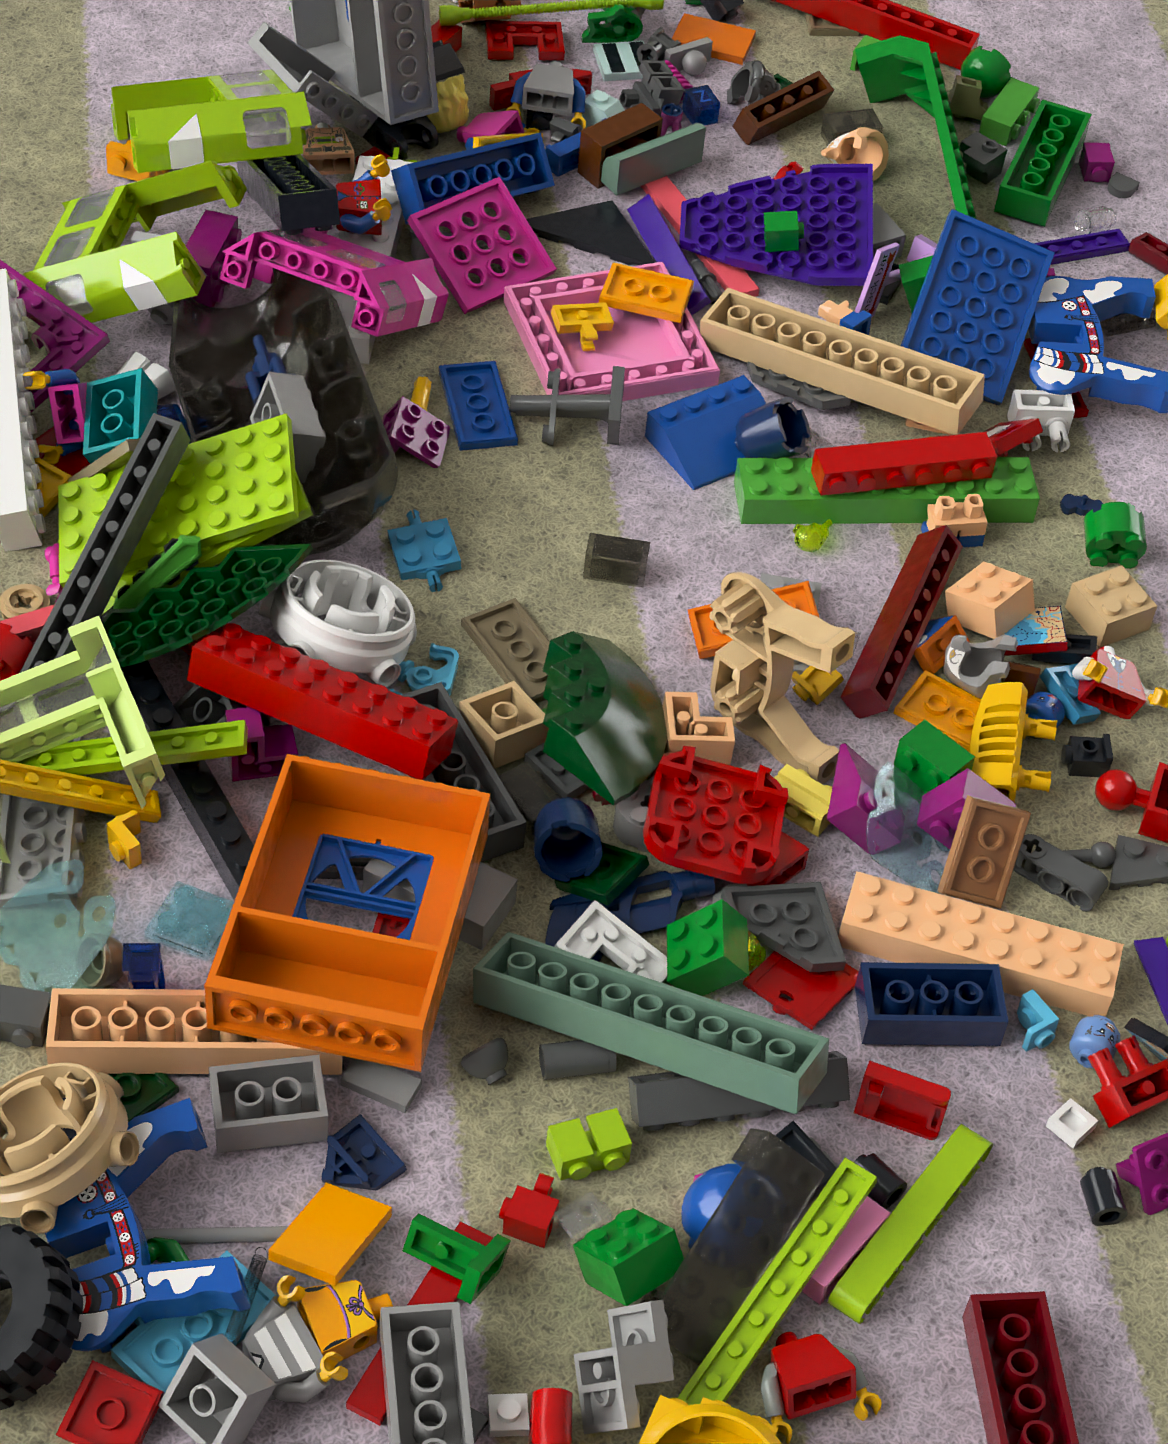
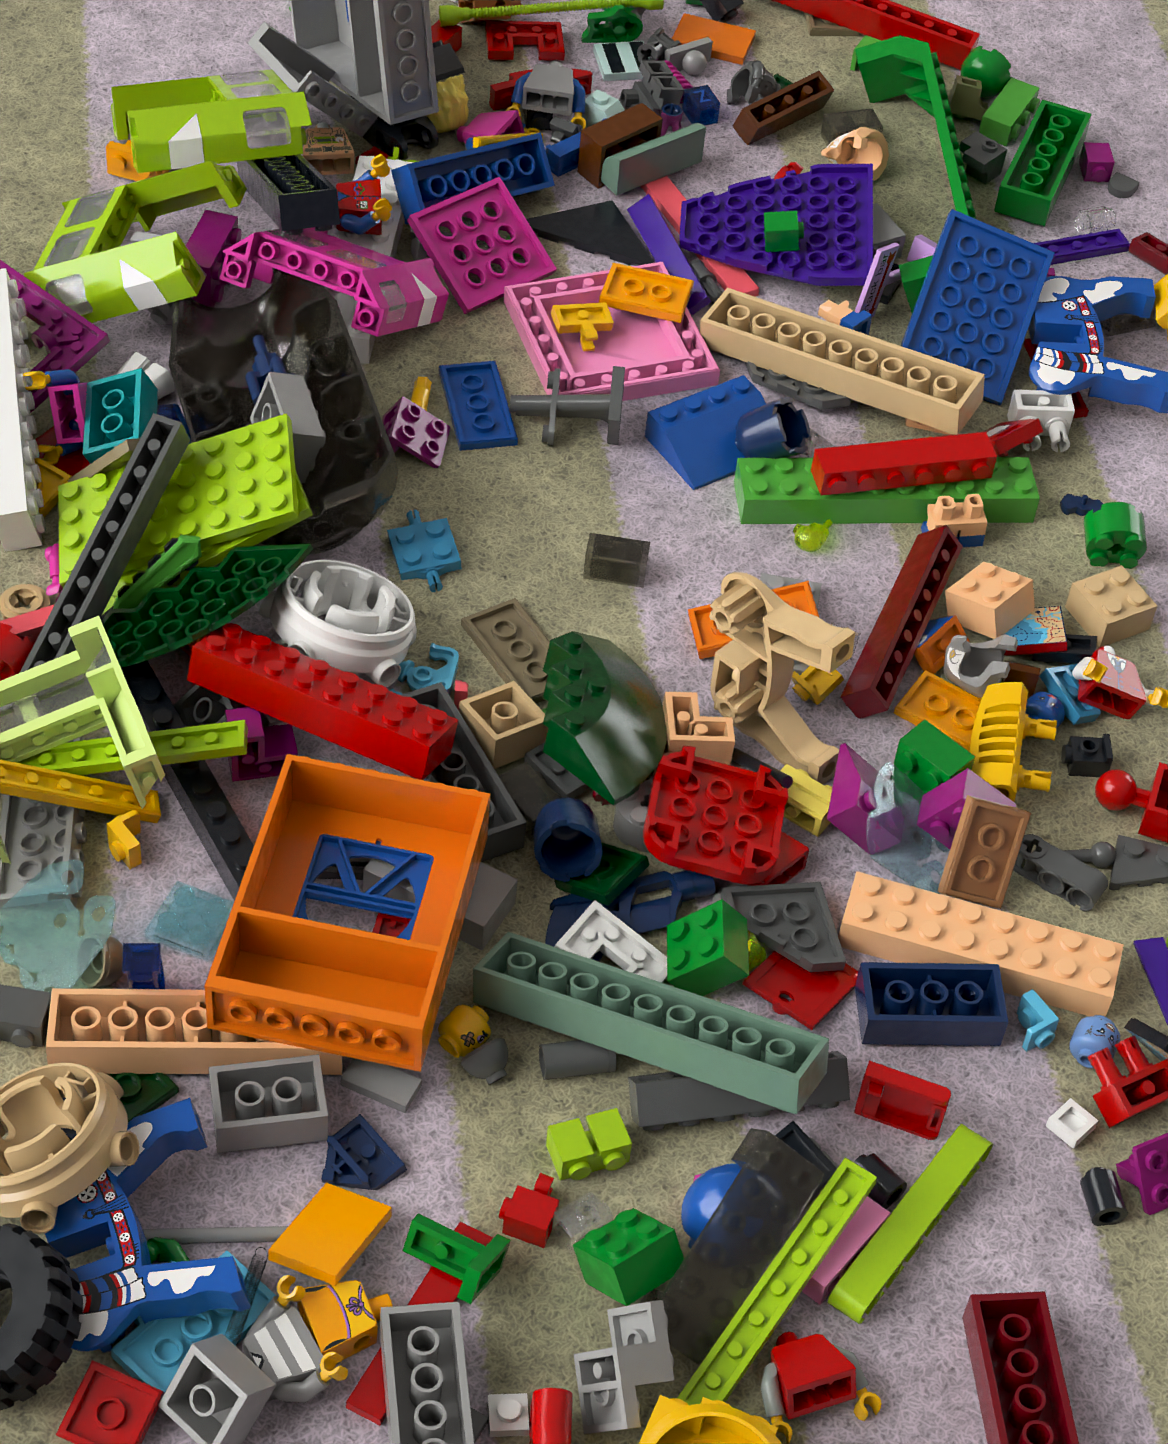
(461, 692): none -> coral tile
(464, 1030): none -> yellow head
(753, 764): none -> black bar

